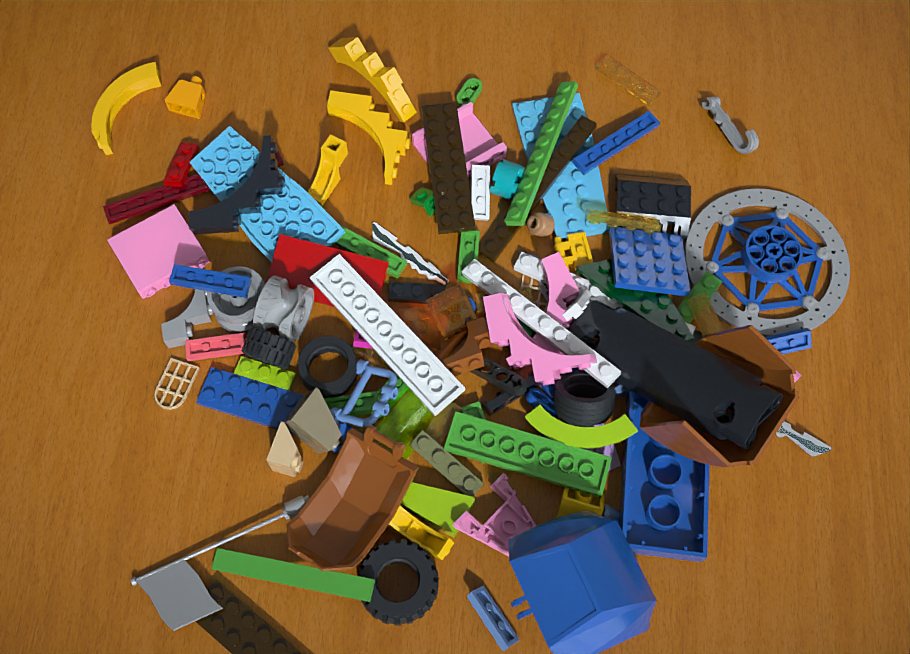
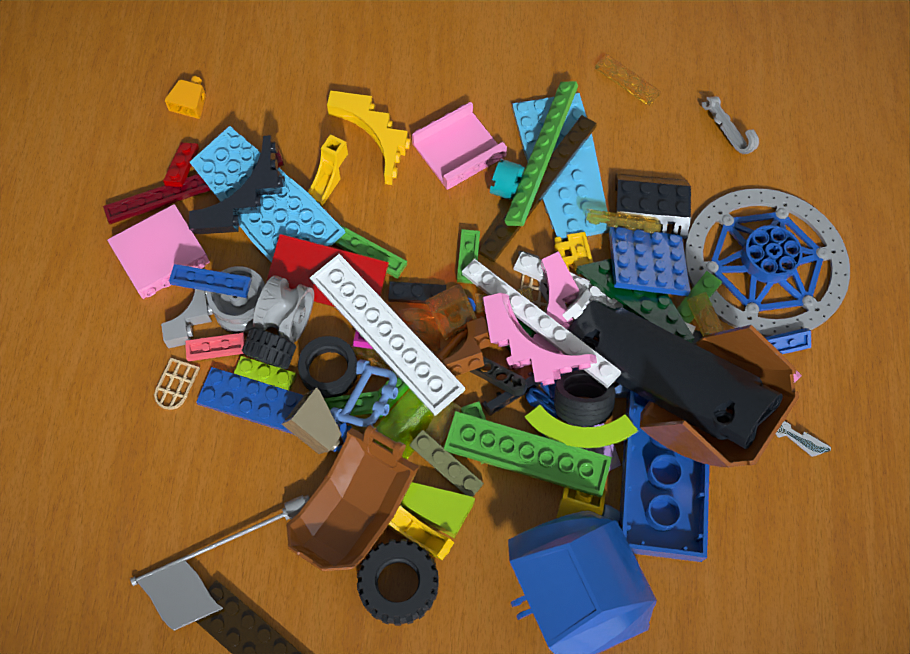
(118, 94): yellow arch -> none
(284, 454): tan slope -> none
(294, 574): bright green tile -> none
(384, 79): yellow arch -> none
(388, 240): white sword -> none
(424, 198): green bracket -> none
(448, 168): dark brown plate -> none
(466, 92): bright green plate -> none
(480, 191): white plate -> none
(493, 618): medium blue plate -> none
(503, 525): bright pink wing -> none
(540, 224): medium nougat head -> none
(615, 143): blue plate -> none

